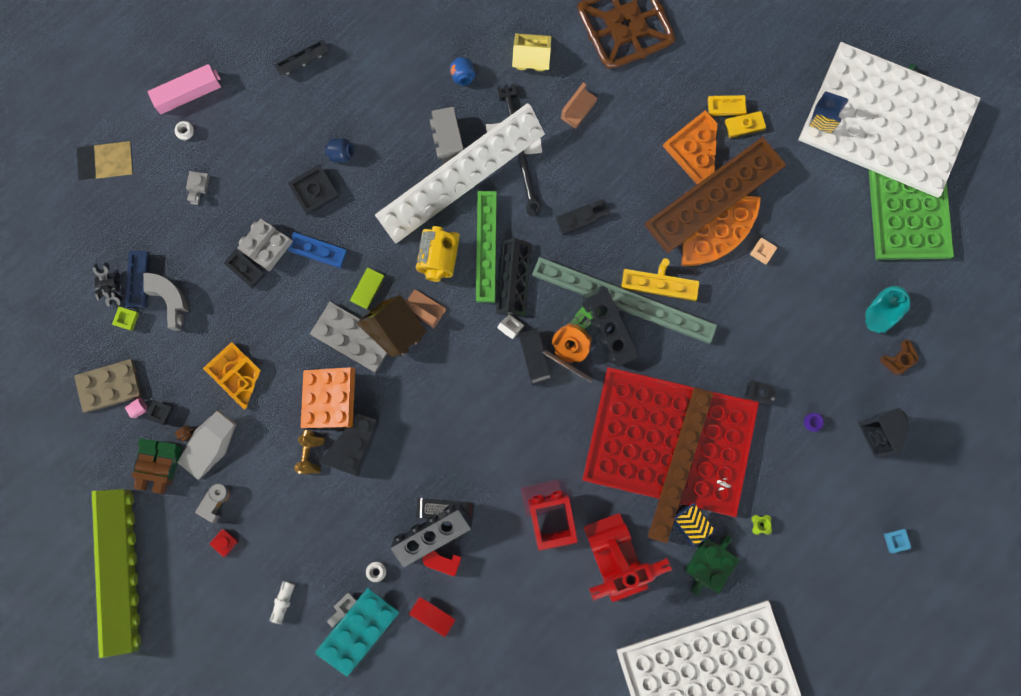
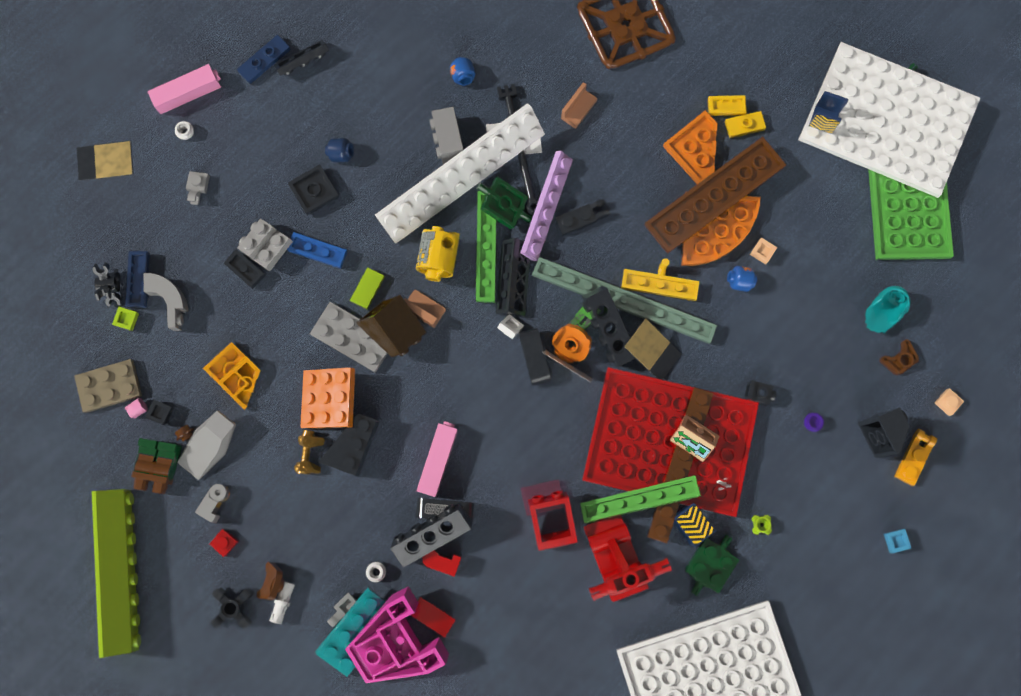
(221, 595): none -> black pin
(263, 59): none -> dark blue plate
(273, 582): none -> reddish brown piece
(389, 646): none -> dark pink wedge
(437, 459): none -> bright pink brick
(504, 203): none -> dark green plate
(531, 52): light yellow slope -> none
(546, 206): none -> lavender plate
(640, 499): none -> bright green plate
(653, 350): none -> pearl gold sticker
(695, 438): none -> panel
(742, 278): none -> blue head
(915, 457): none -> light orange plate
(949, 402): none -> light nougat plate

